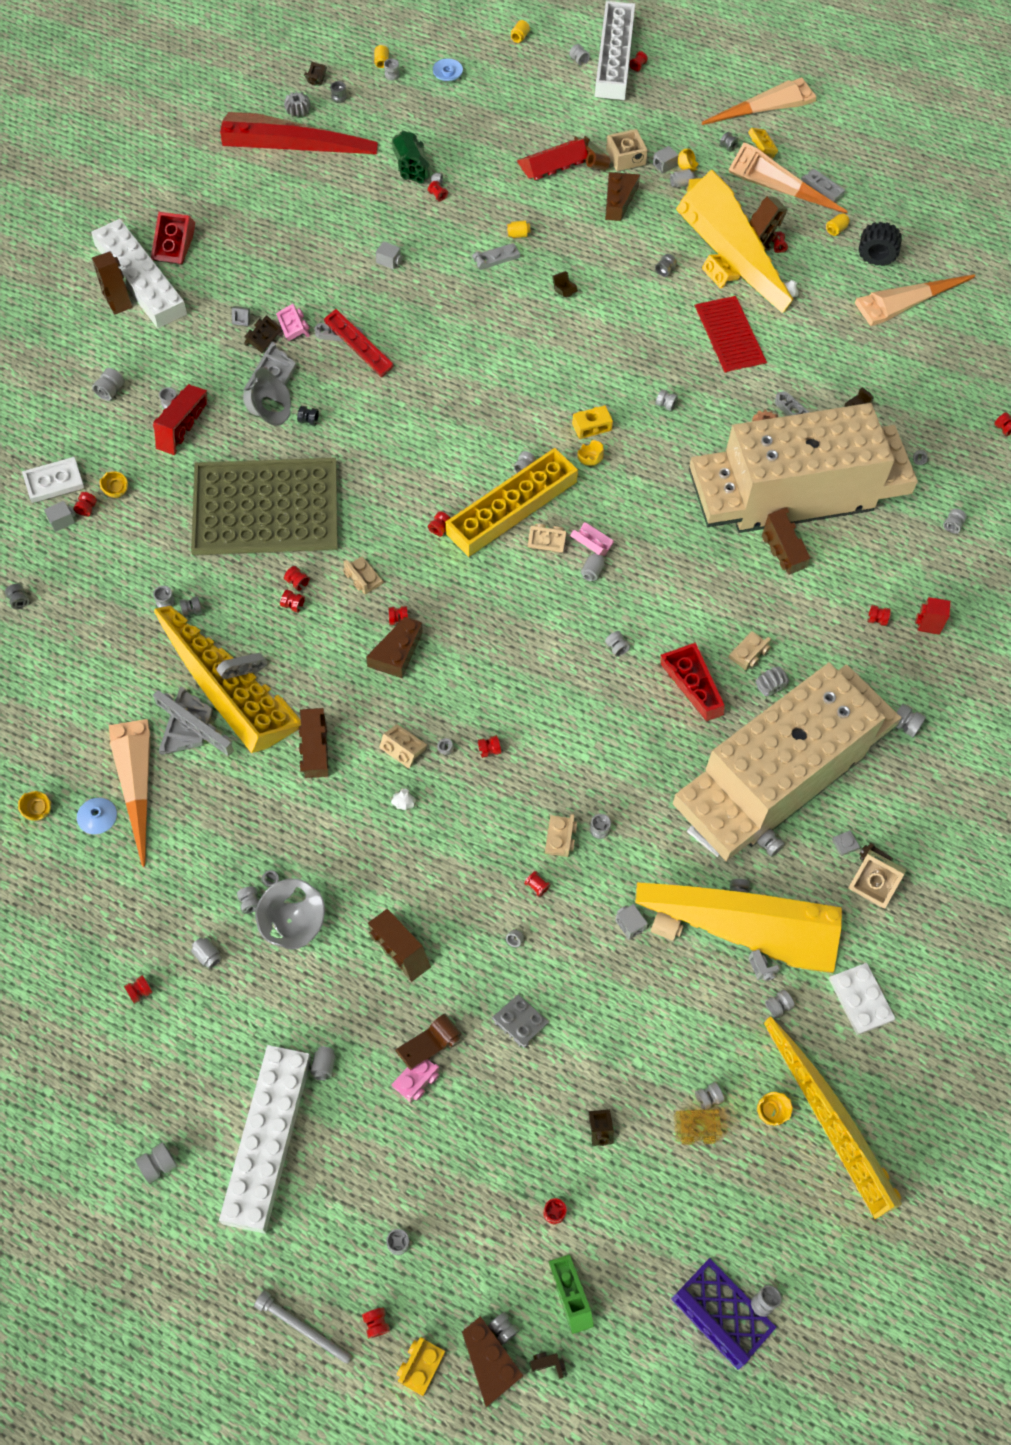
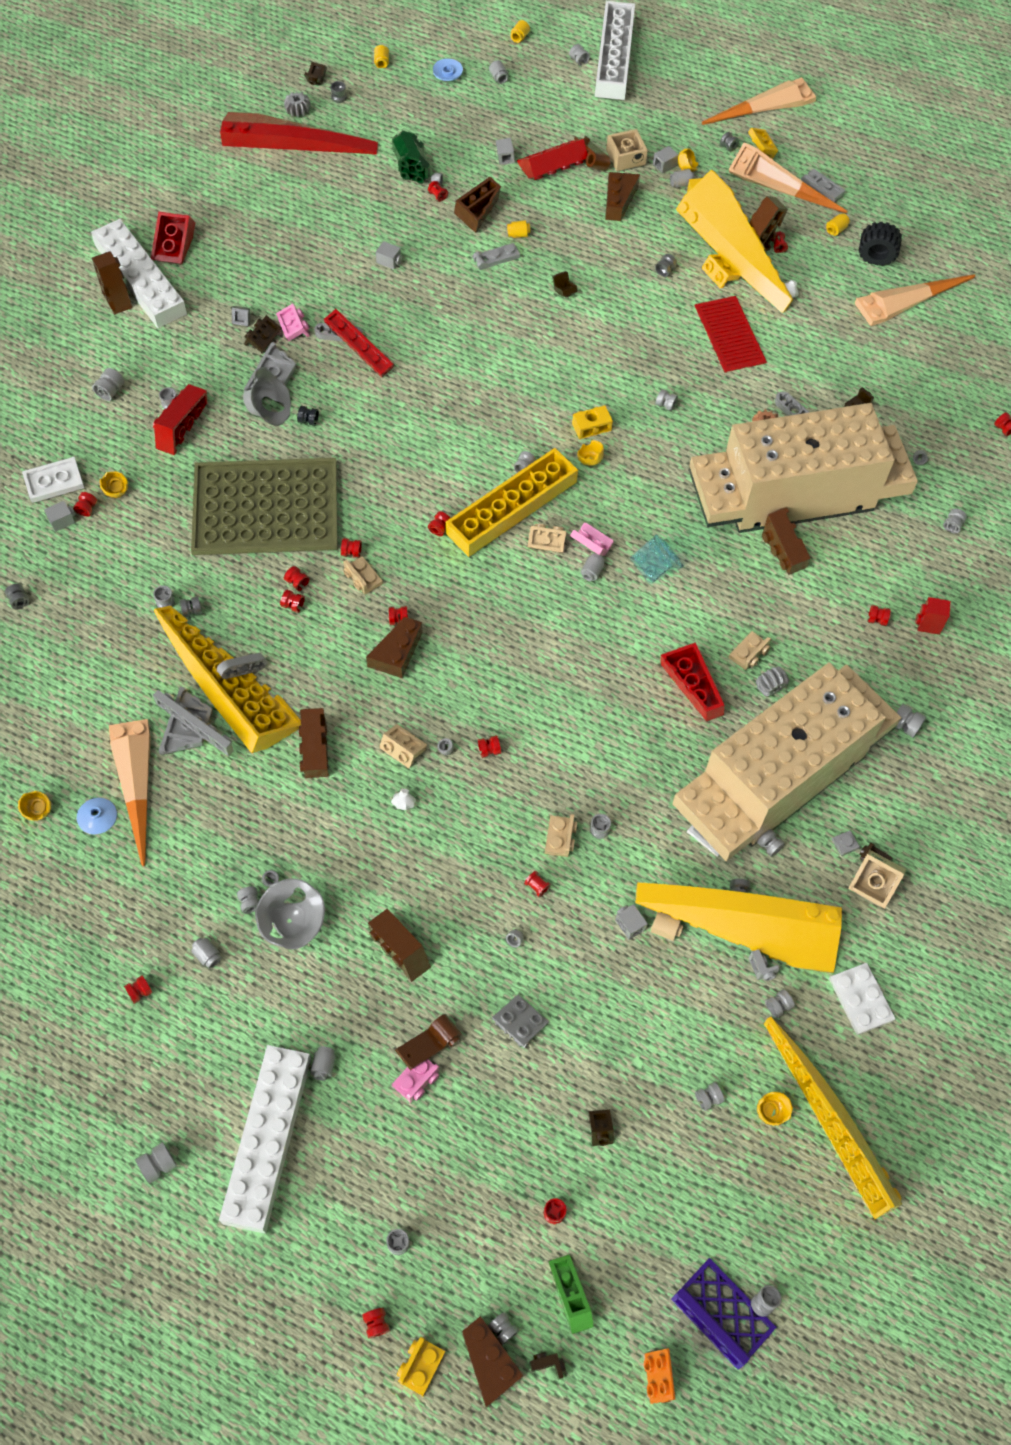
(267, 1303): light grey piece -> none
(351, 547): none -> red wheel
(391, 69): light grey wheel -> none
(477, 203): none -> reddish brown wedge
(498, 72): none -> light grey brick
(505, 151): none -> light grey brick
(617, 643): light grey wheel -> none
(639, 60): red bush -> none
(655, 559): none -> clear light blue bracket
(659, 1376): none -> orange hinge
(706, 1118): clear yellow brick -> none

